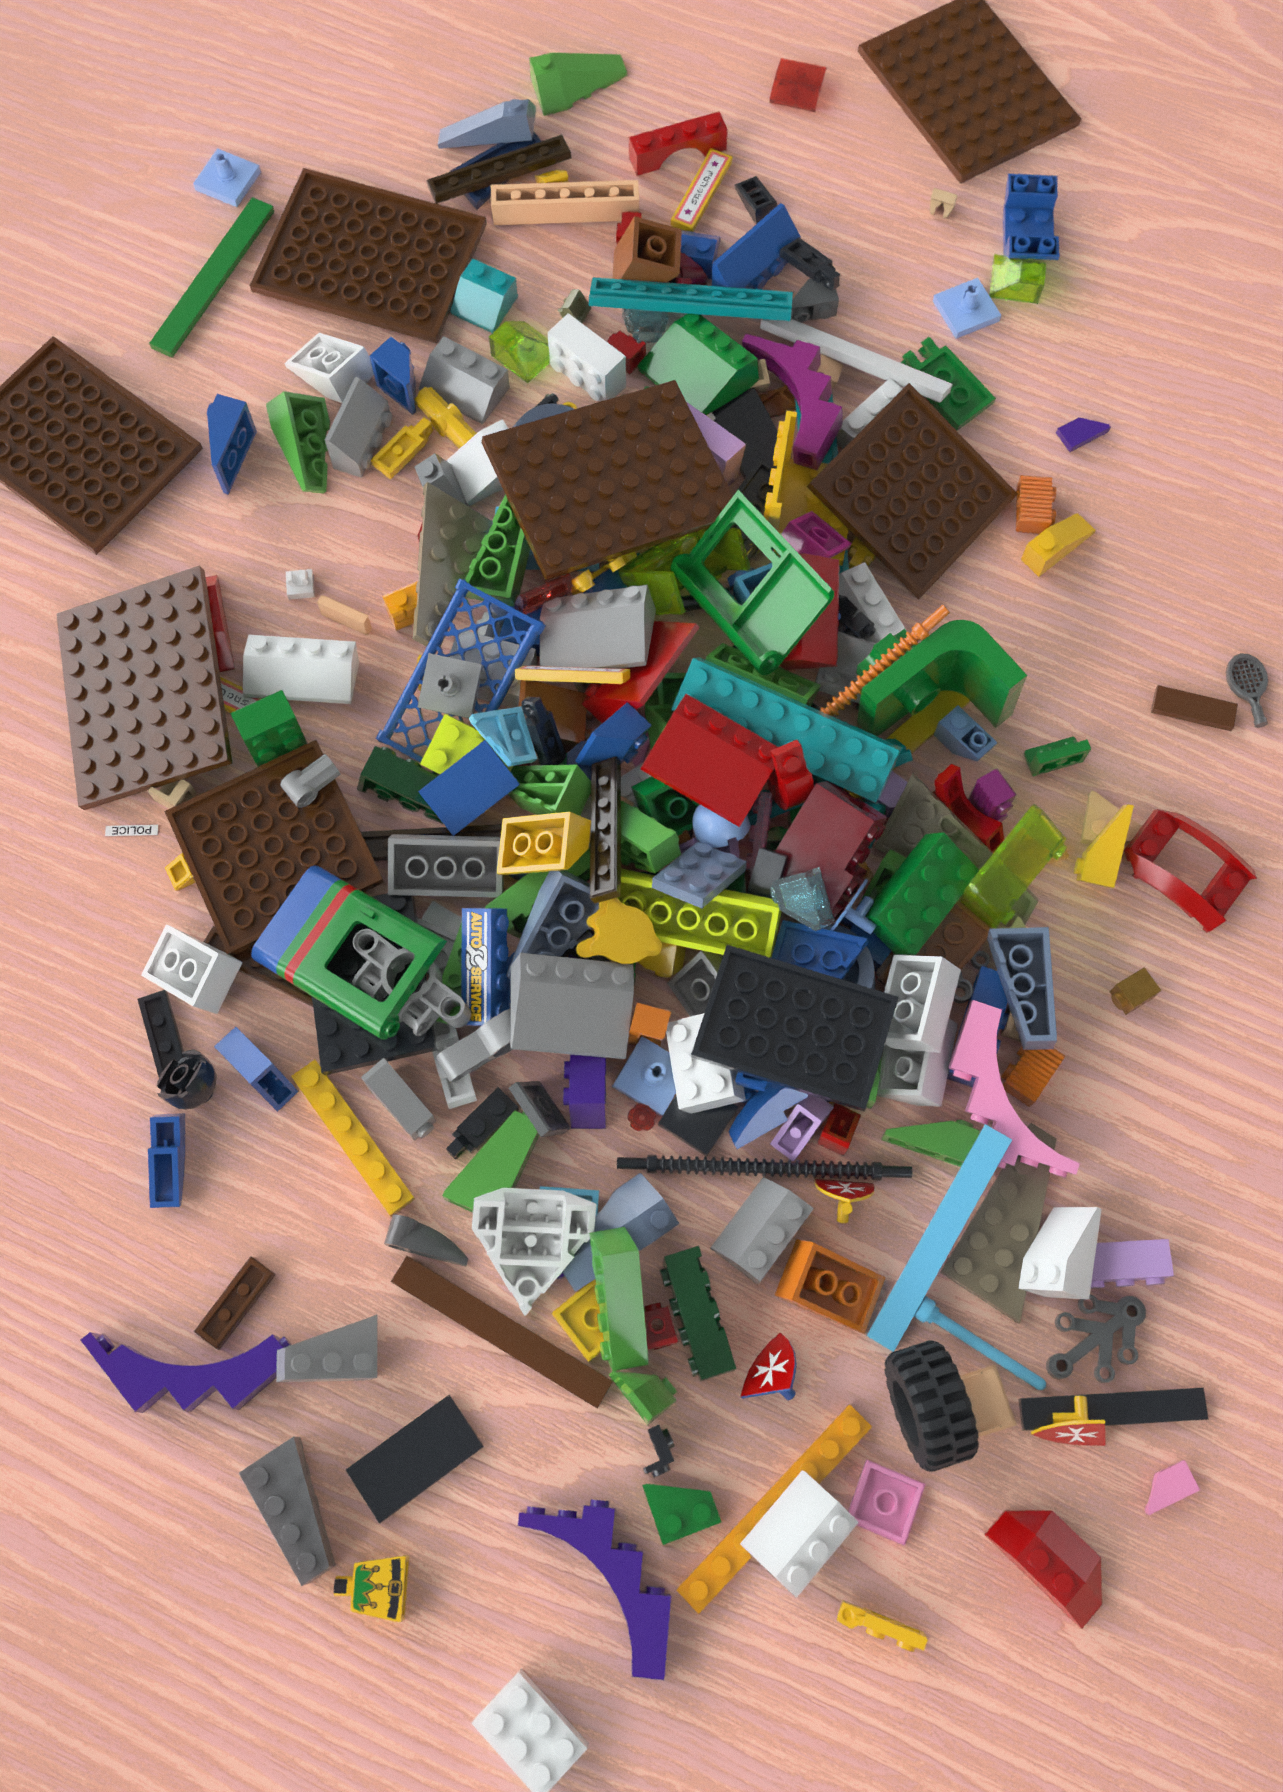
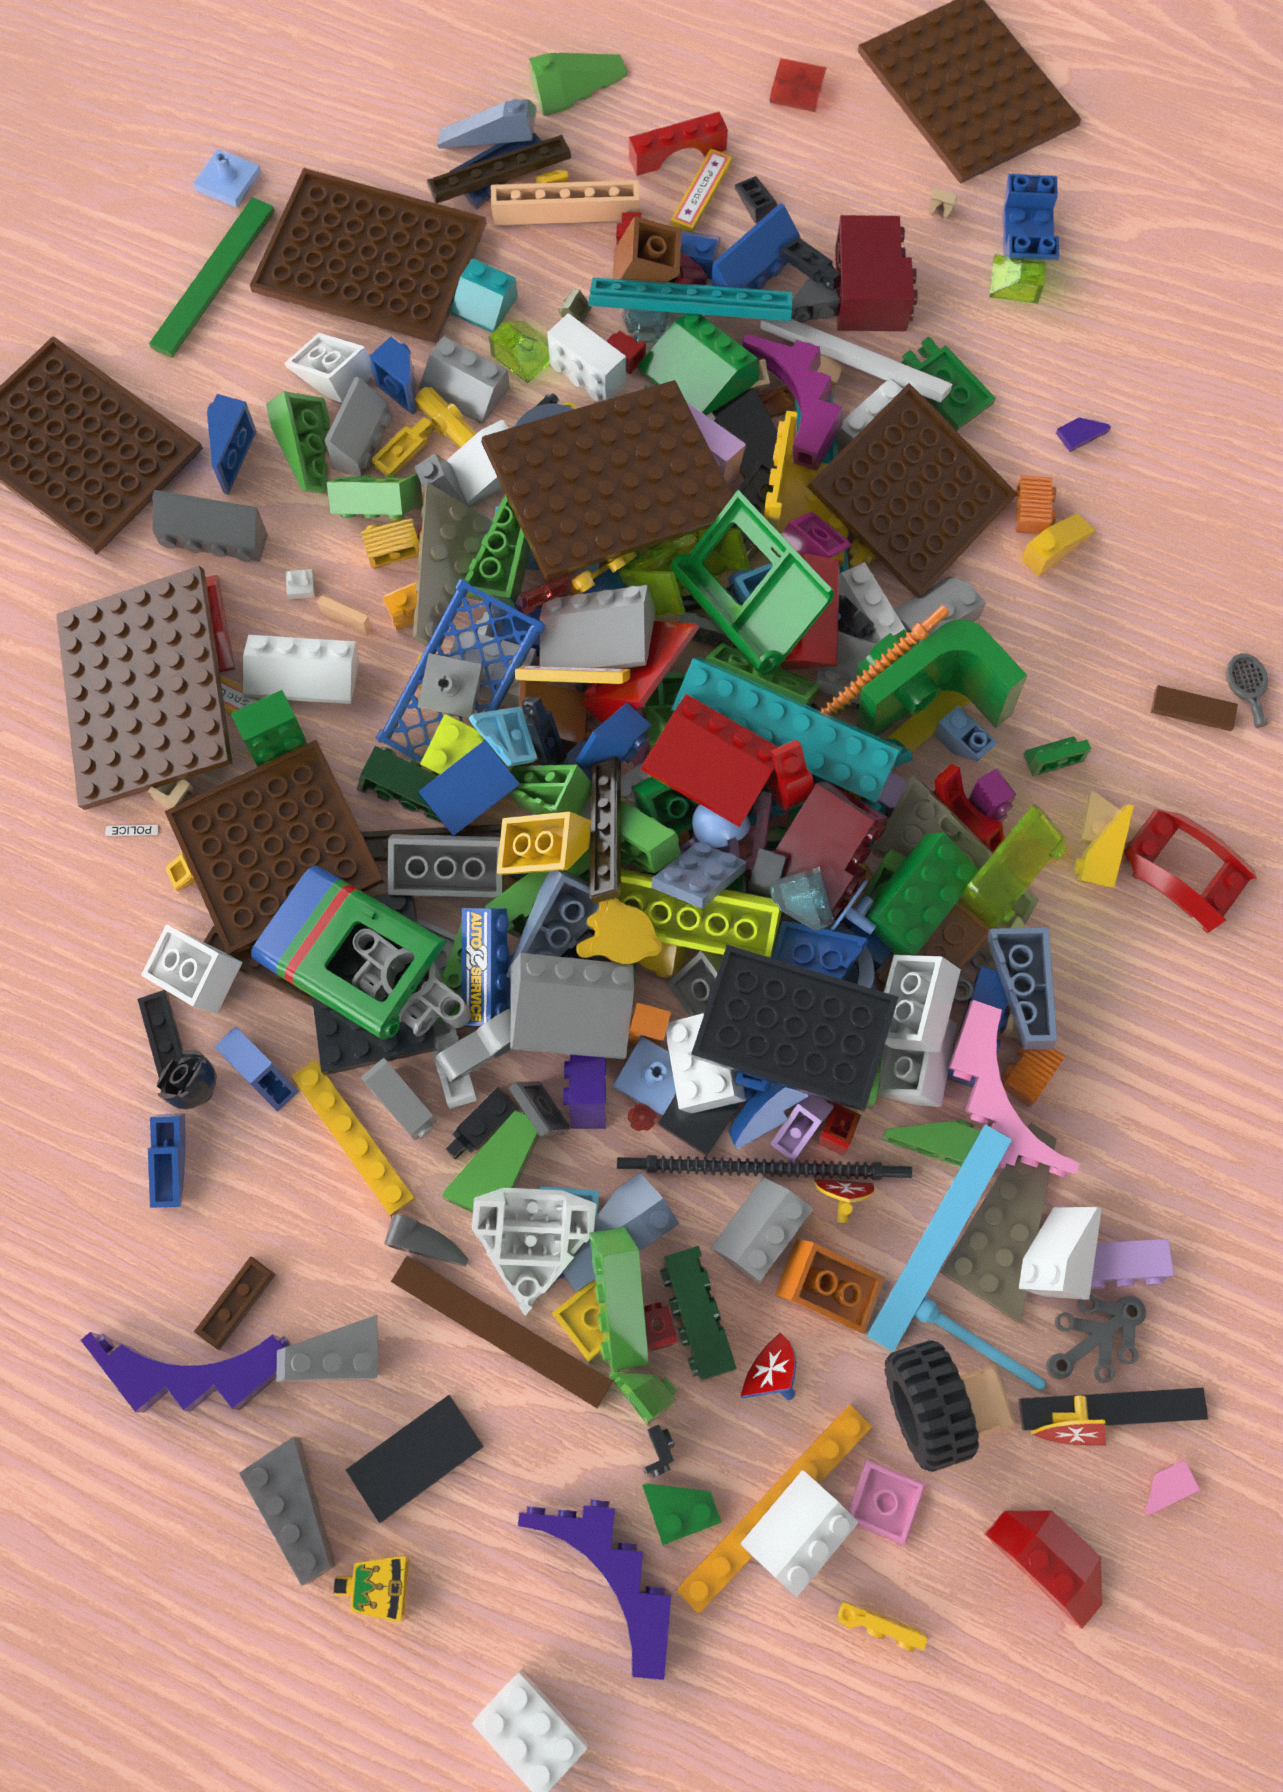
(208, 526): none -> dark grey slope
(304, 784): light grey piece -> none
(374, 496): none -> wedge
(390, 542): none -> yellow brick
(442, 918): white sticker -> none
(708, 632): none -> dark grey bracket
(874, 275): none -> dark red piece
(951, 592): none -> light grey slope
(966, 308): light blue tile -> none
(1134, 991): pearl gold brick -> none

